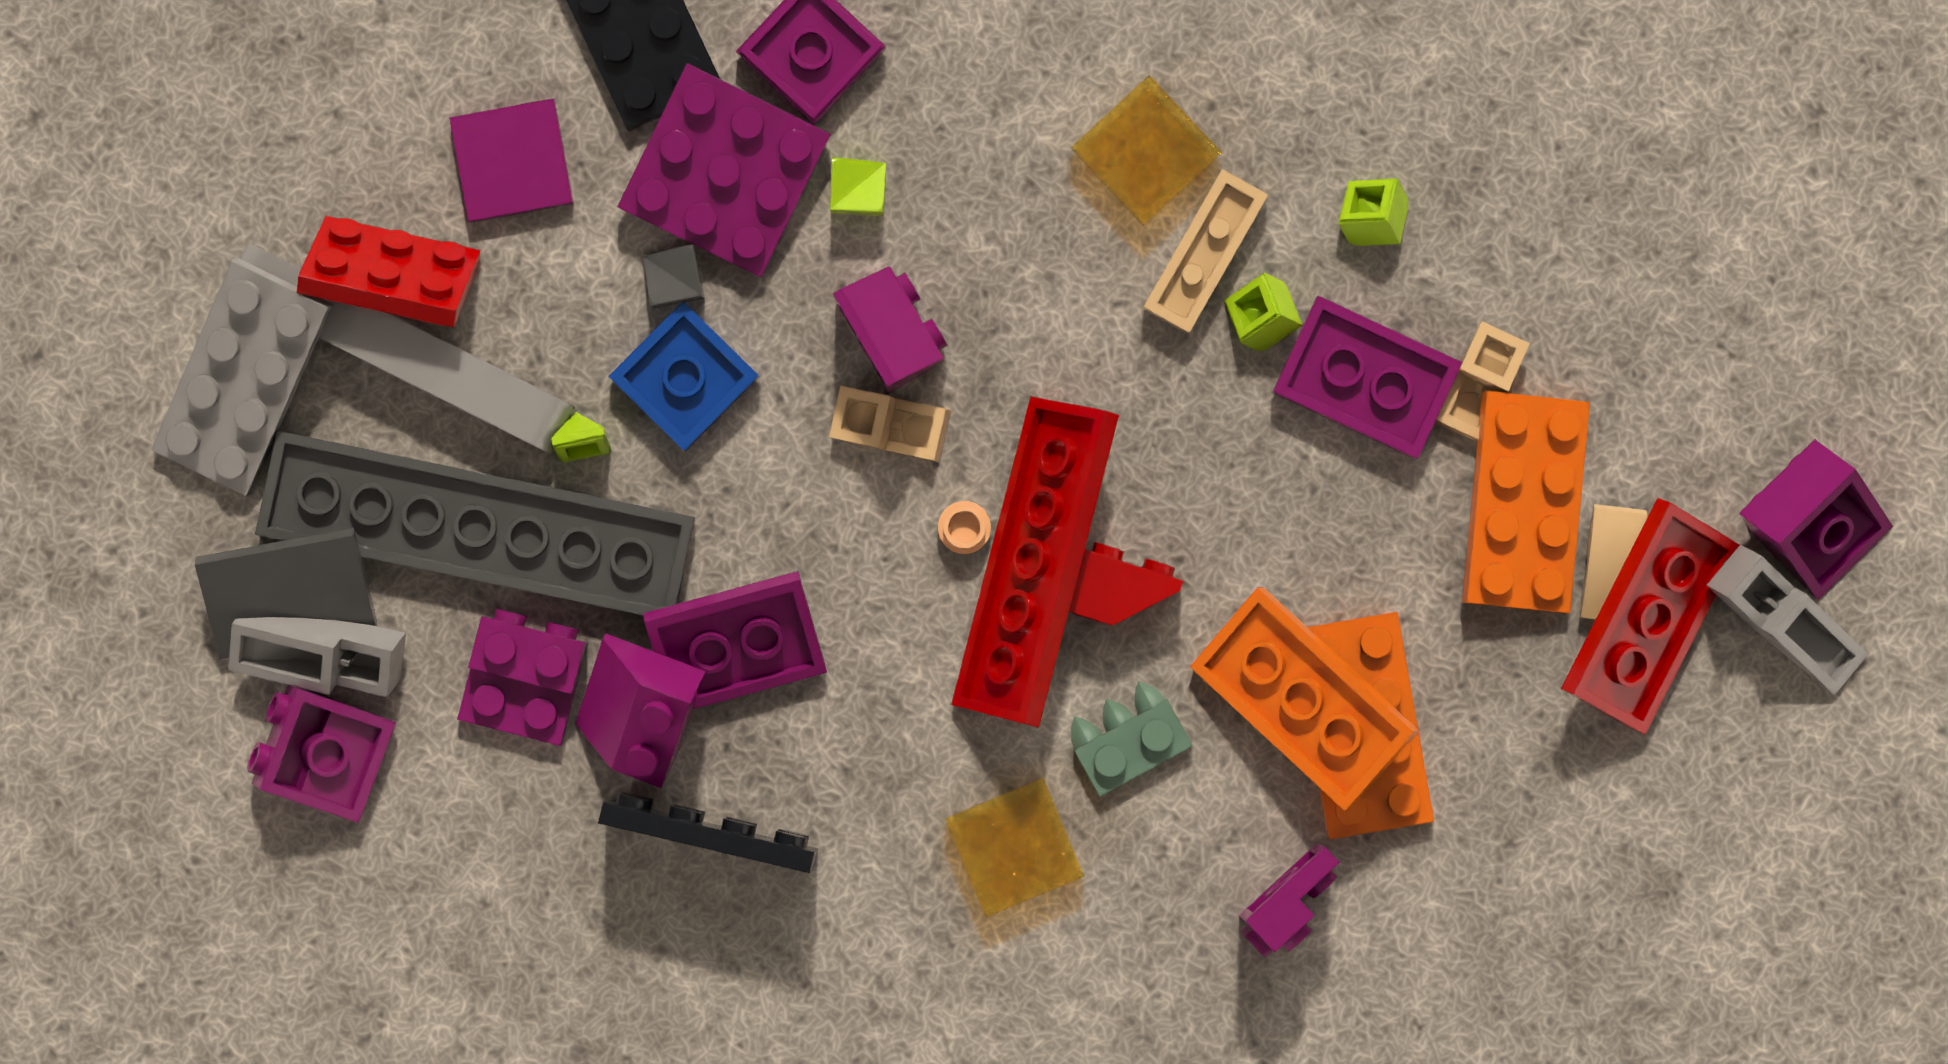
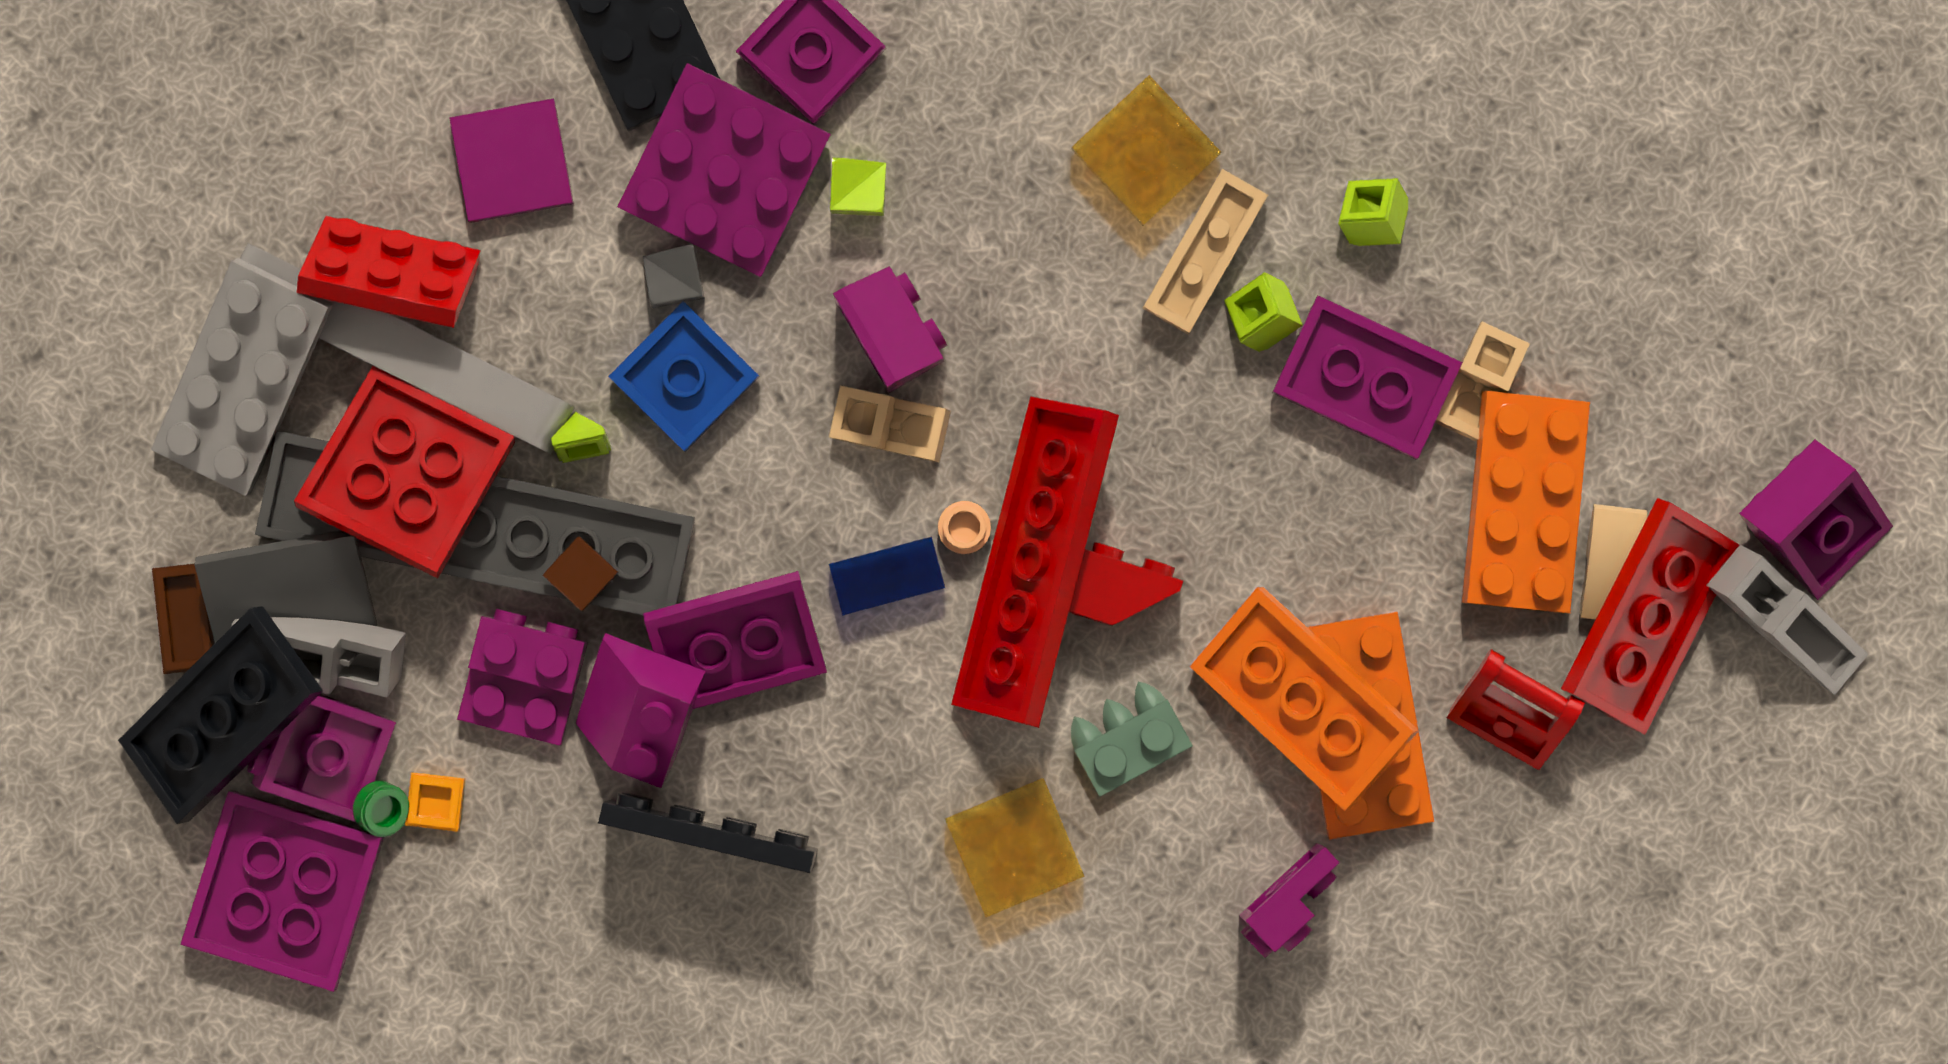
(181, 617): none -> reddish brown tile
(220, 715): none -> black plate
(282, 890): none -> magenta plate
(381, 808): none -> green tile
(405, 471): none -> red plate
(435, 801): none -> light orange tile
(580, 573): none -> reddish brown tile
(887, 576): none -> clear blue plate
(1510, 722): none -> red plate

